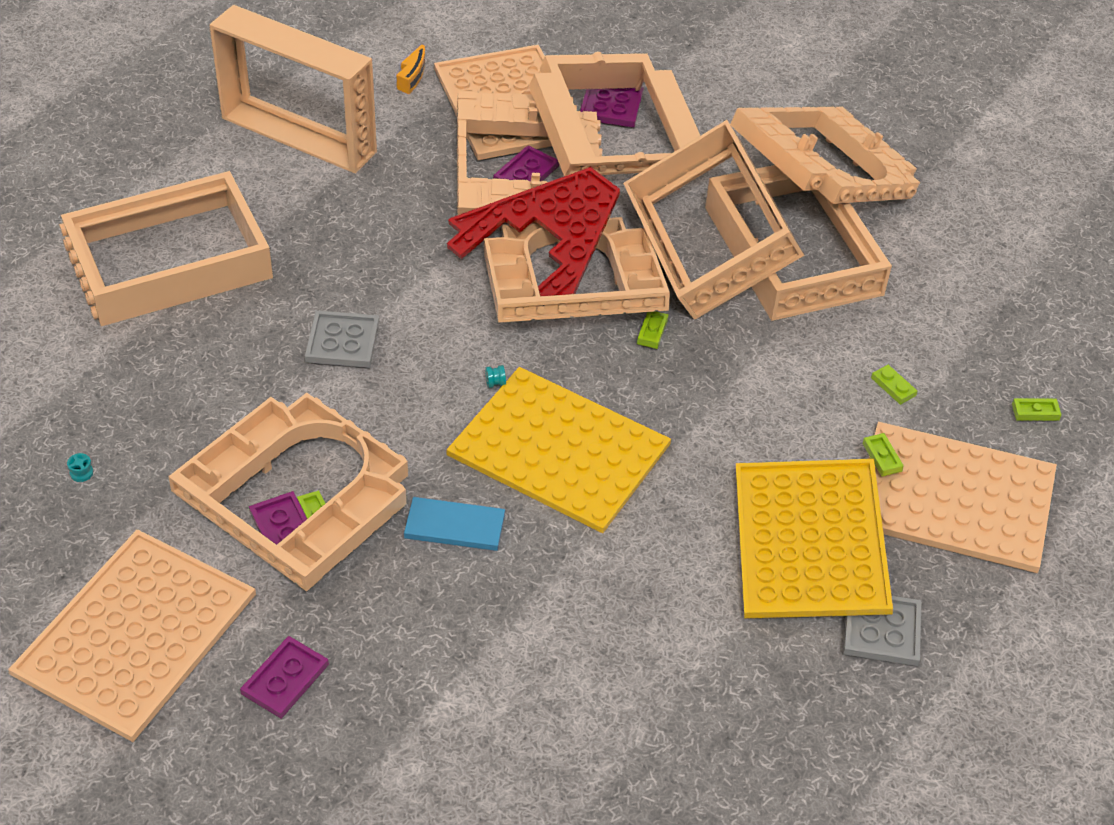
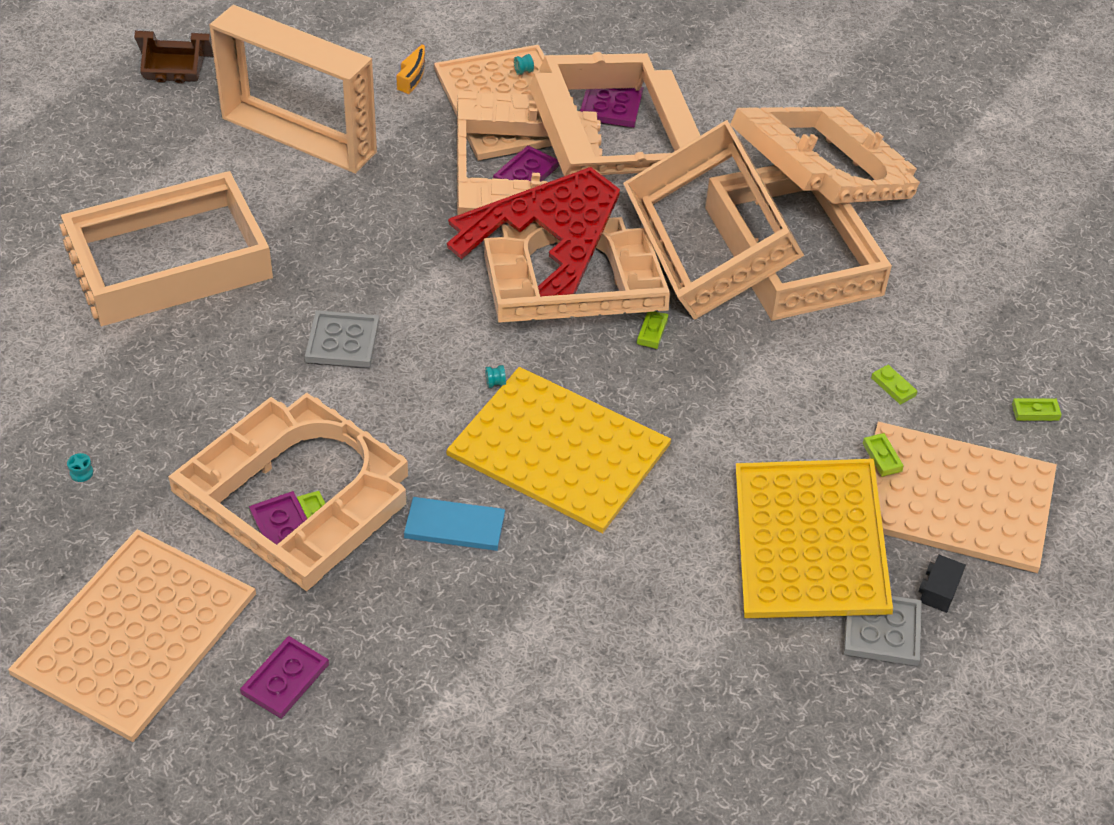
(173, 59): none -> reddish brown windscreen
(523, 64): none -> teal wheel
(942, 583): none -> black brick

